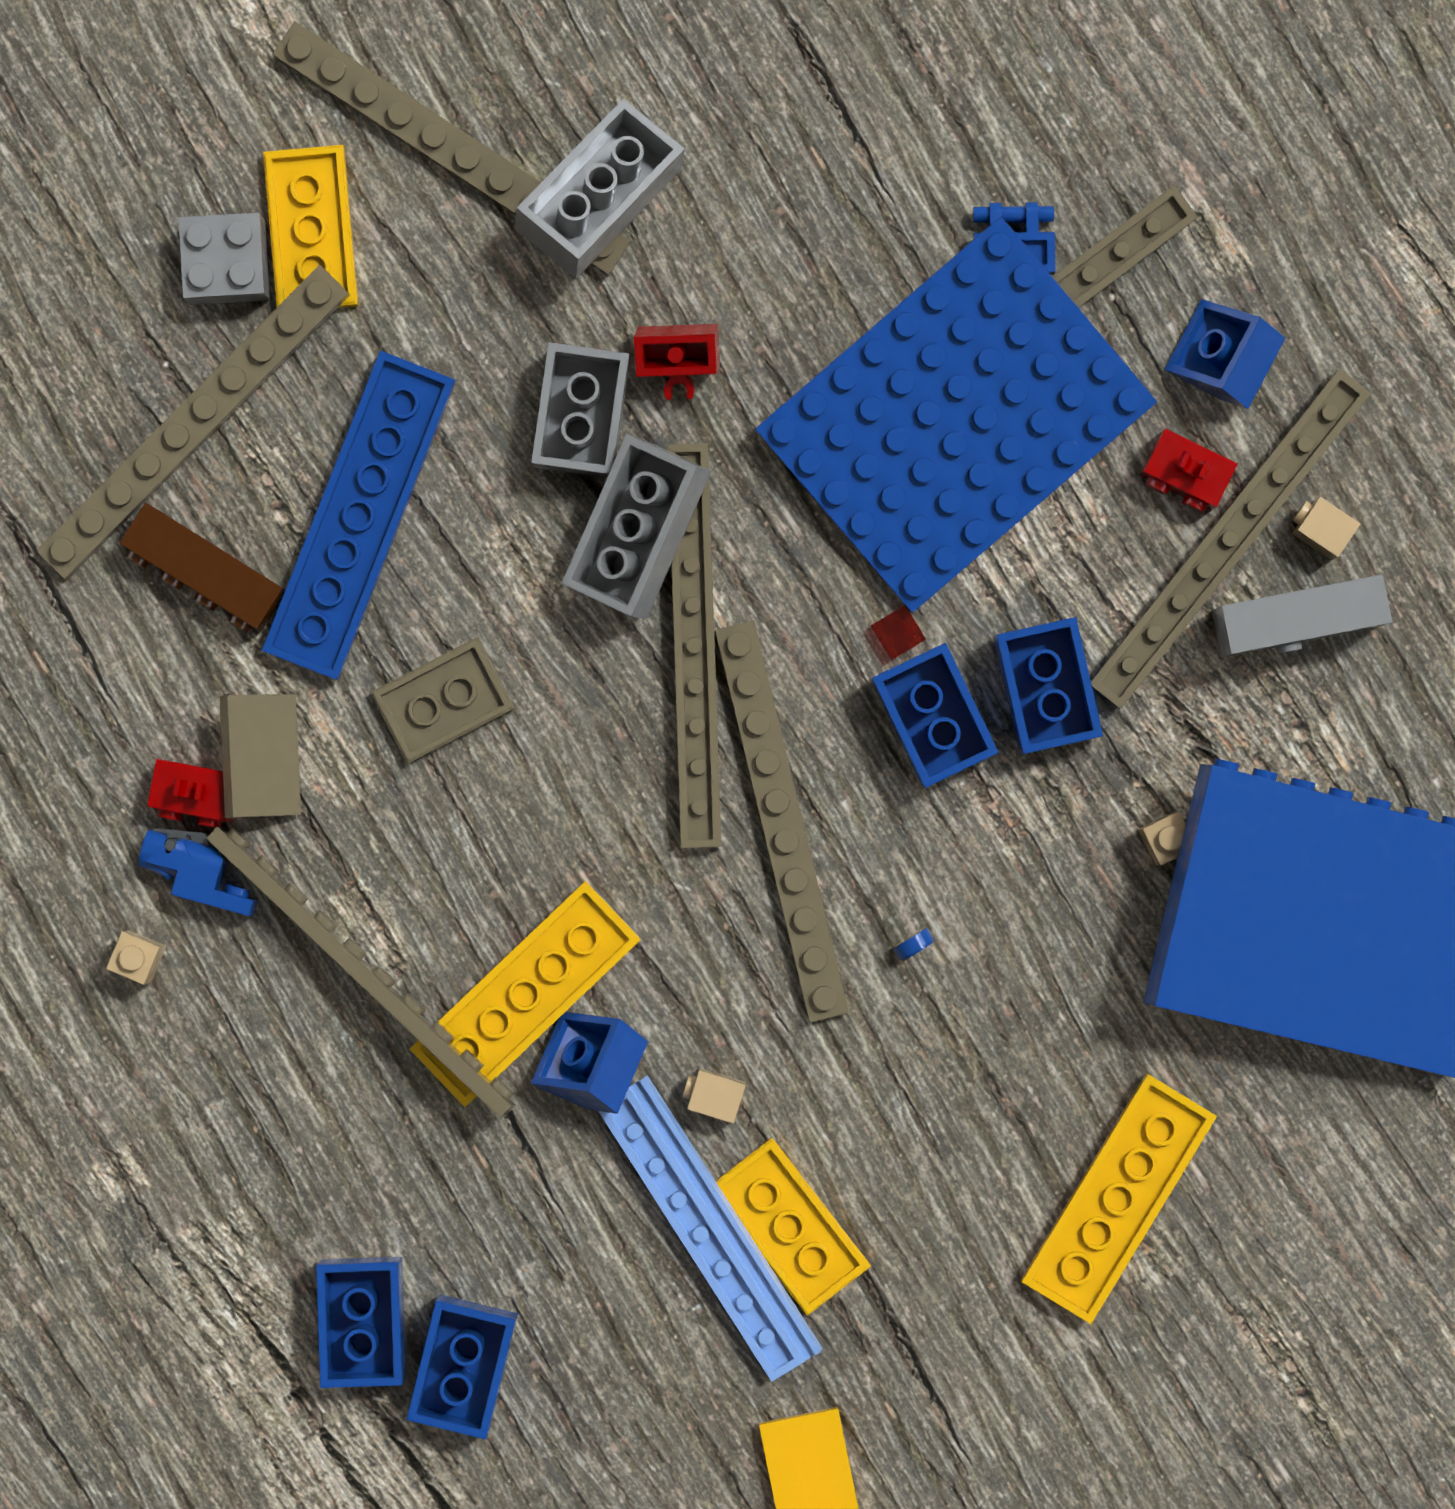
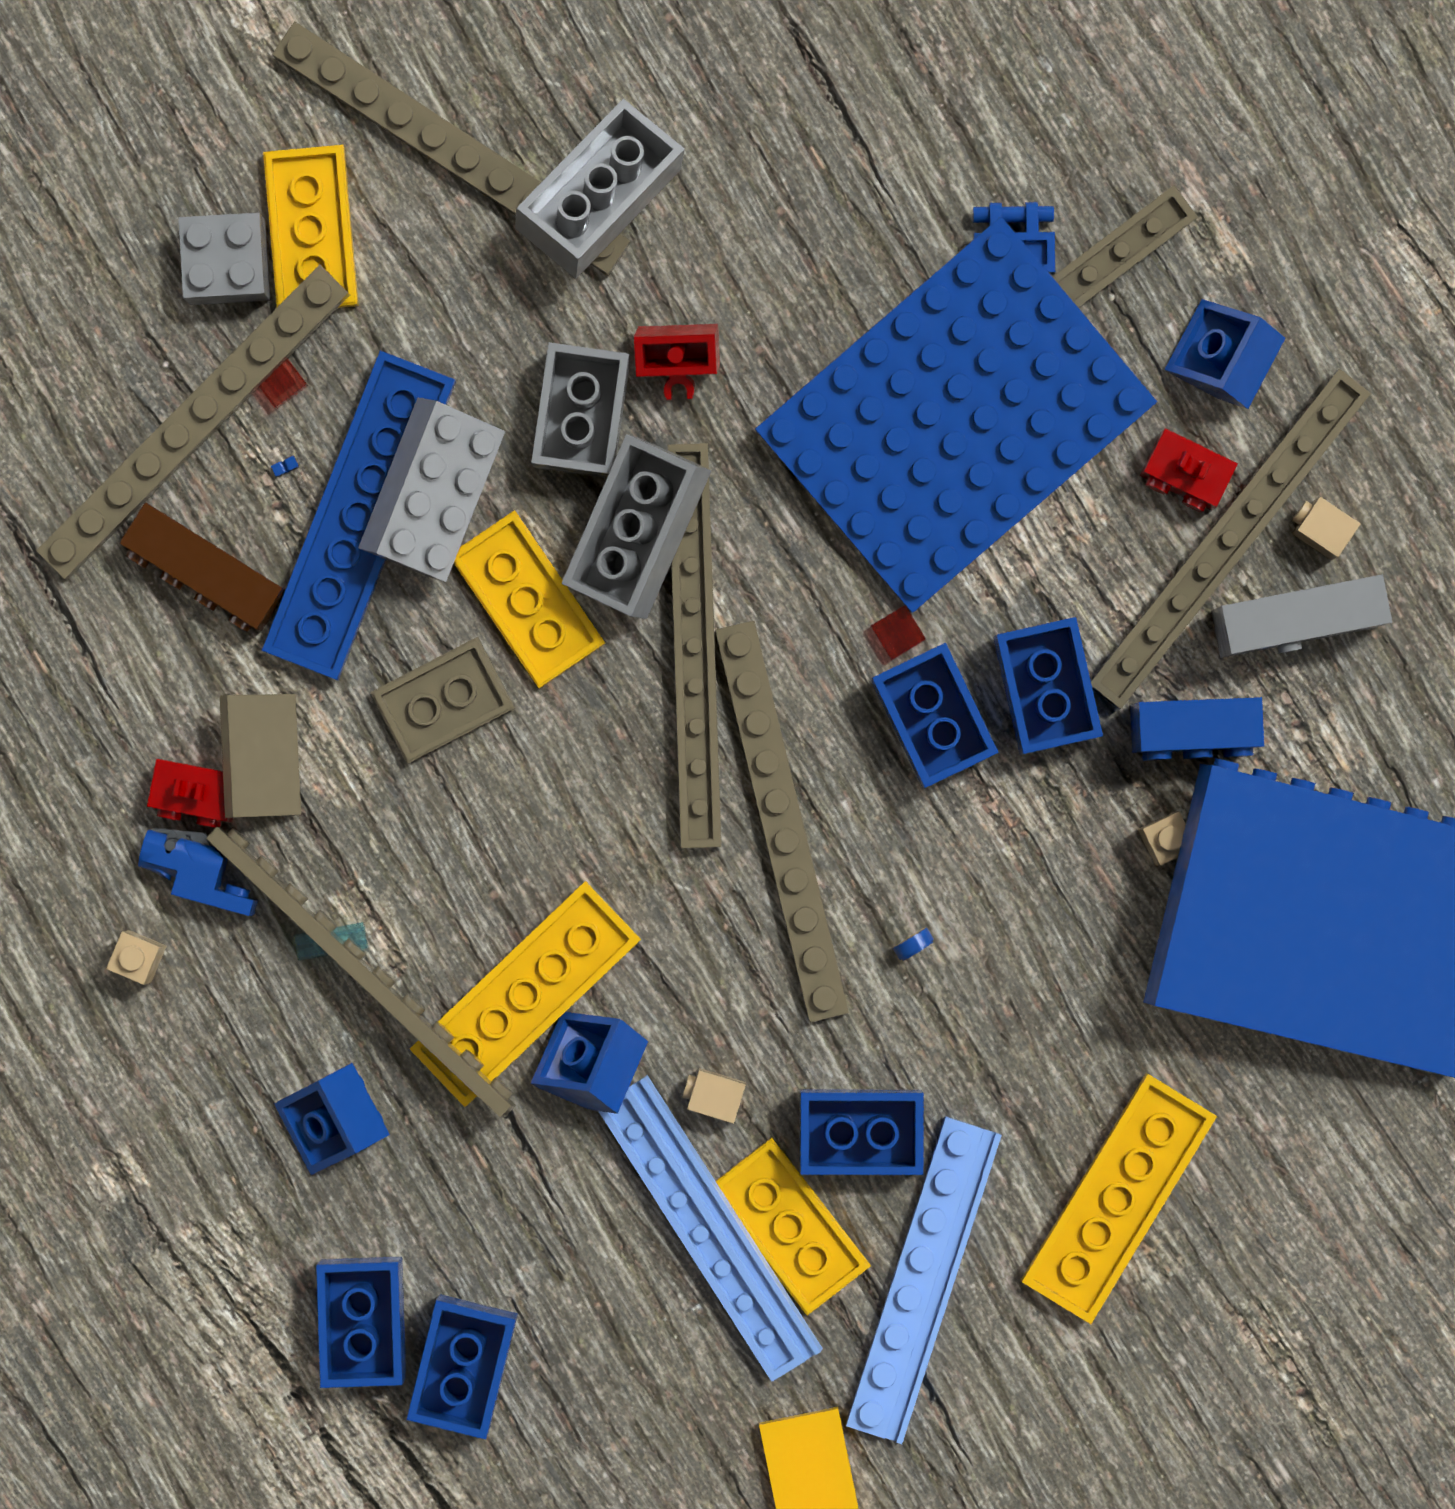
(283, 384): none -> clear red tile
(284, 467): none -> blue piece
(308, 948): none -> clear light blue piece
(332, 1119): none -> blue slope
(431, 489): none -> light grey brick
(527, 599): none -> yellow tile
(861, 1132): none -> blue brick
(923, 1280): none -> light blue plate
(1197, 728): none -> blue brick

